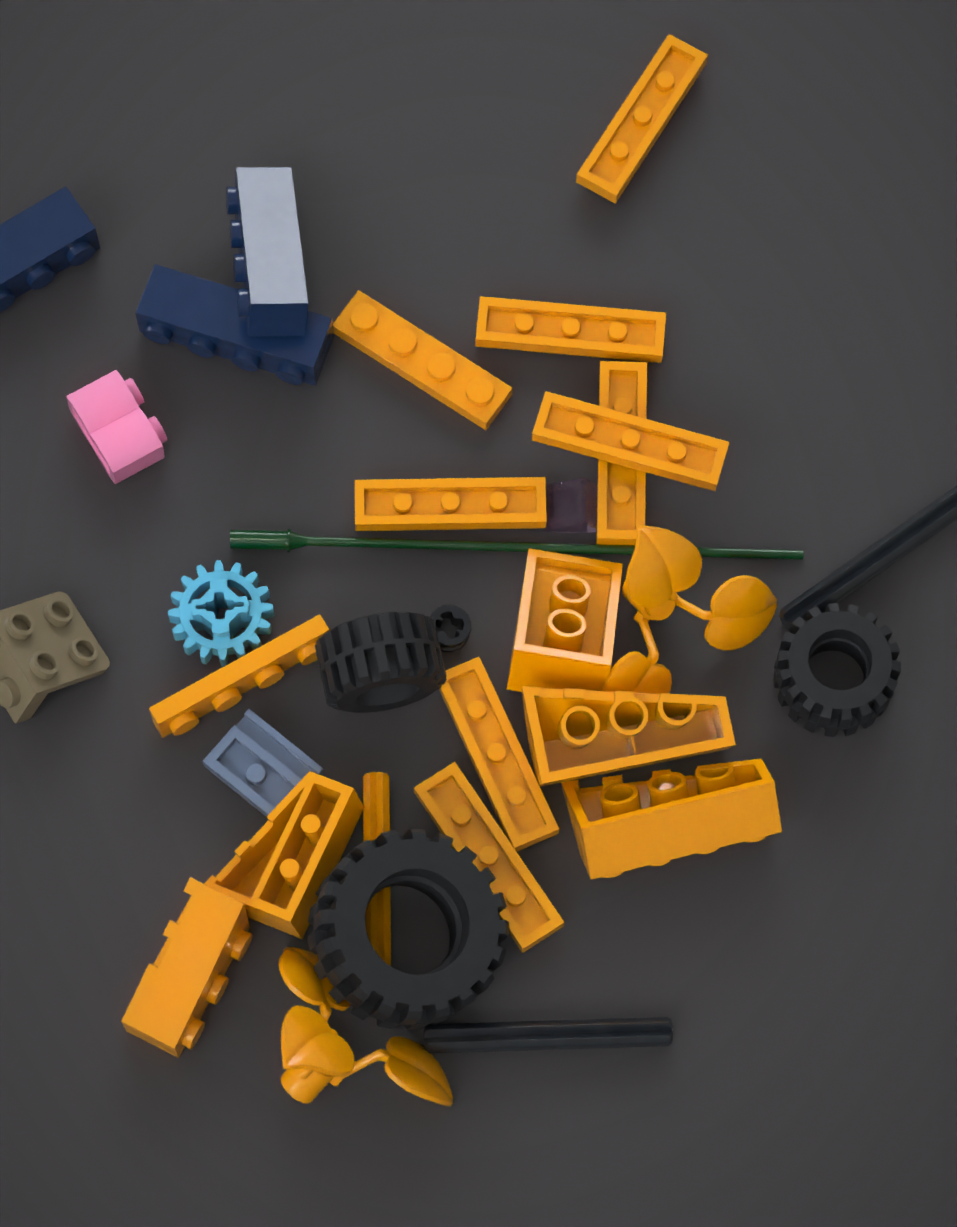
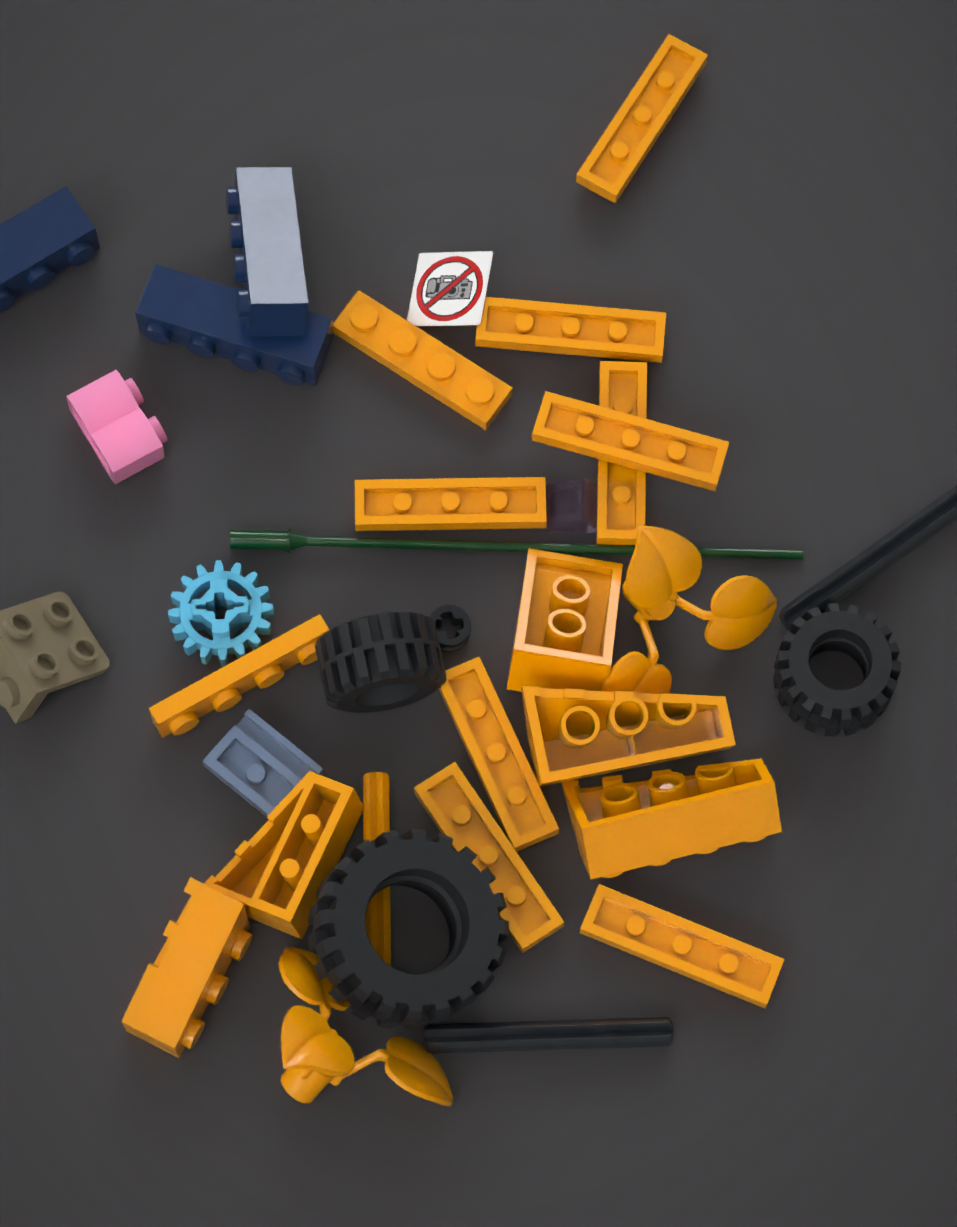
(450, 288): none -> sticker
(681, 946): none -> light orange plate

